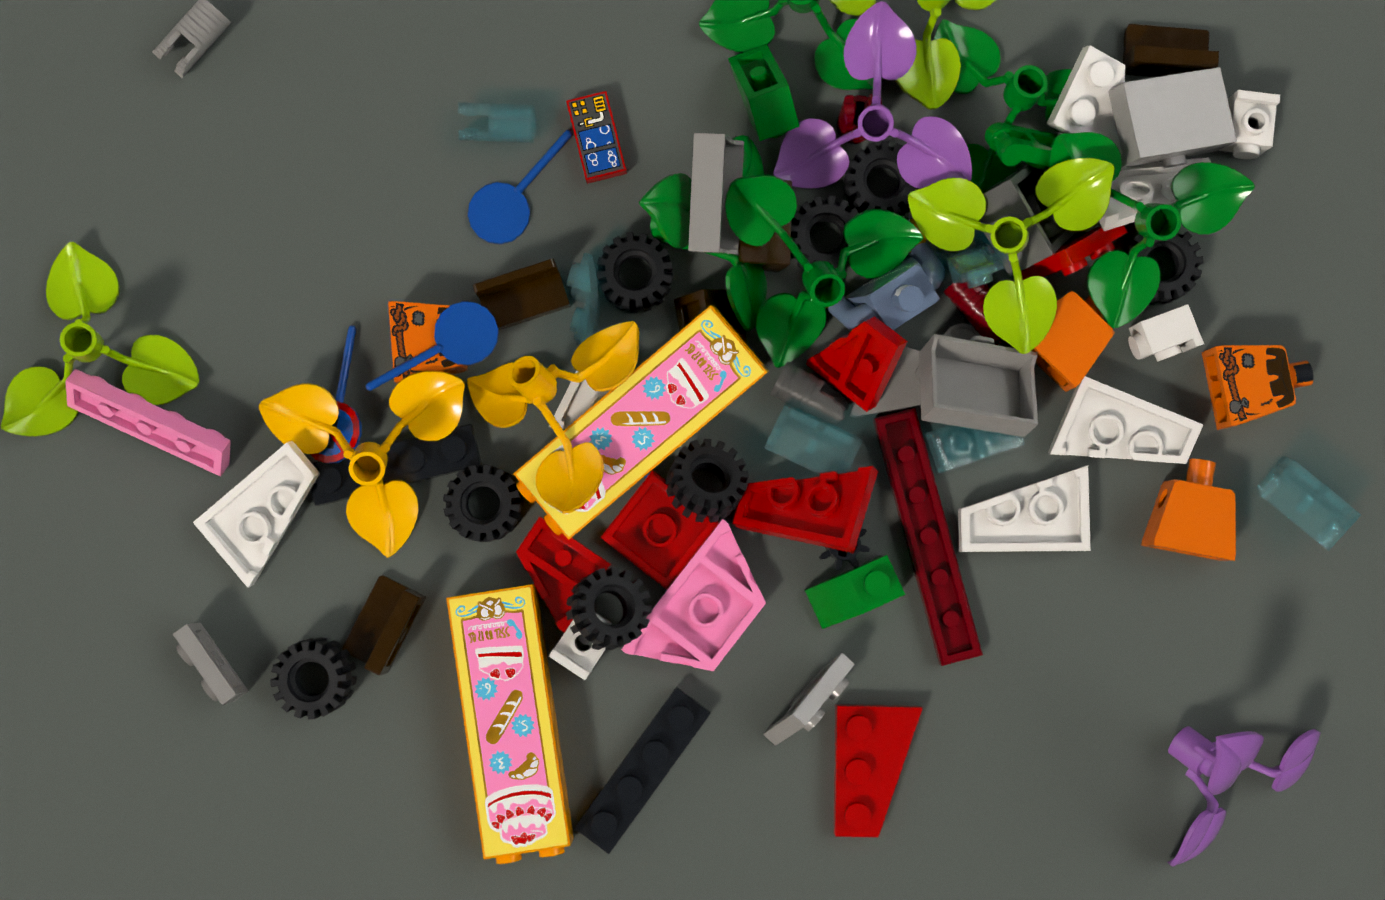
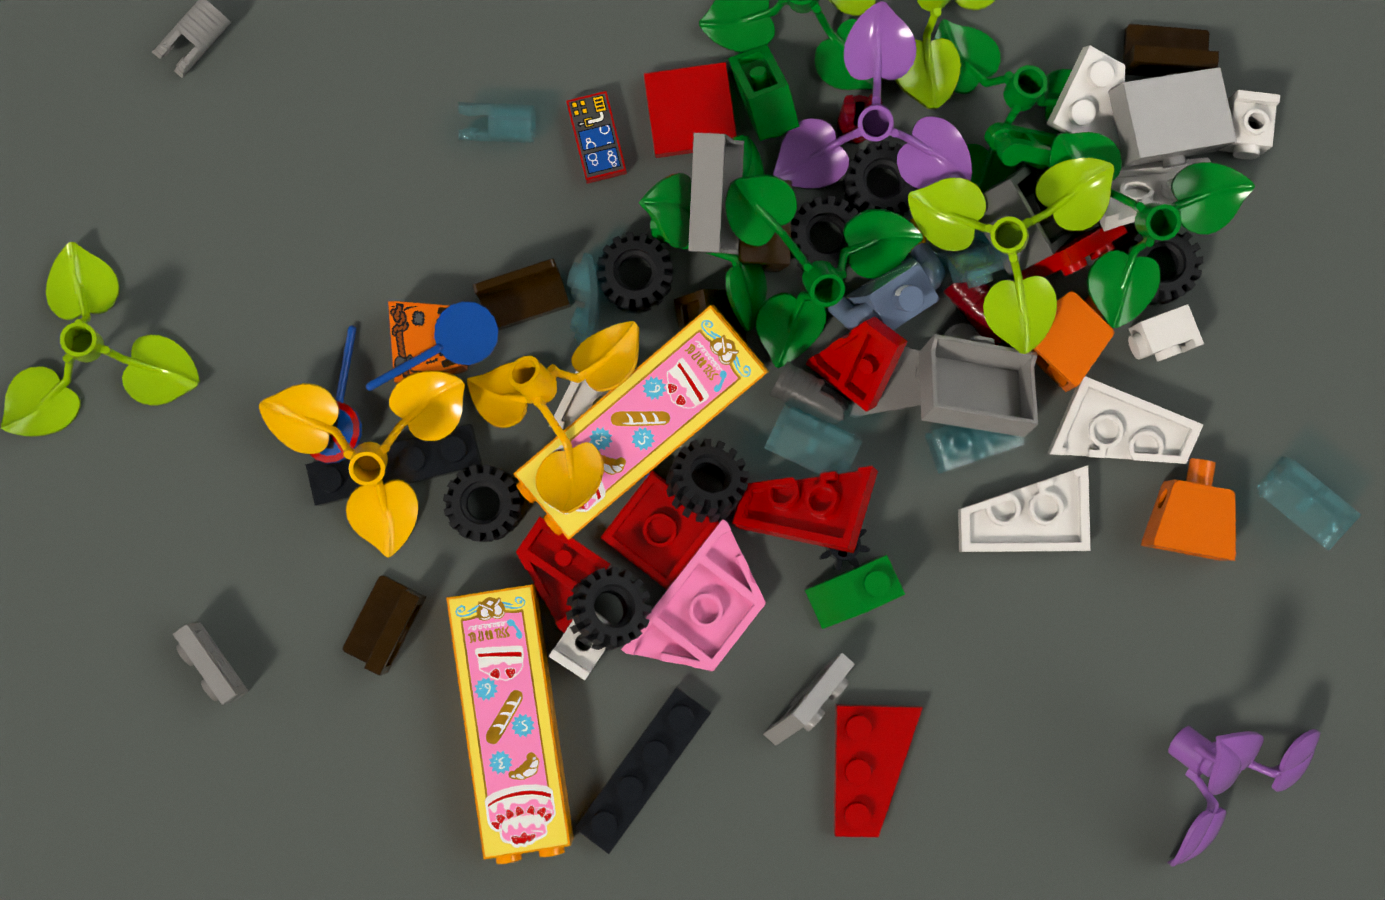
(148, 422): bright pink plate -> none
(258, 511): white wing -> none
(289, 682): black tyre -> none
(501, 210): blue piece -> none
(688, 103): none -> red tile
(927, 537): dark red tile -> none
(1252, 381): orange torso -> none

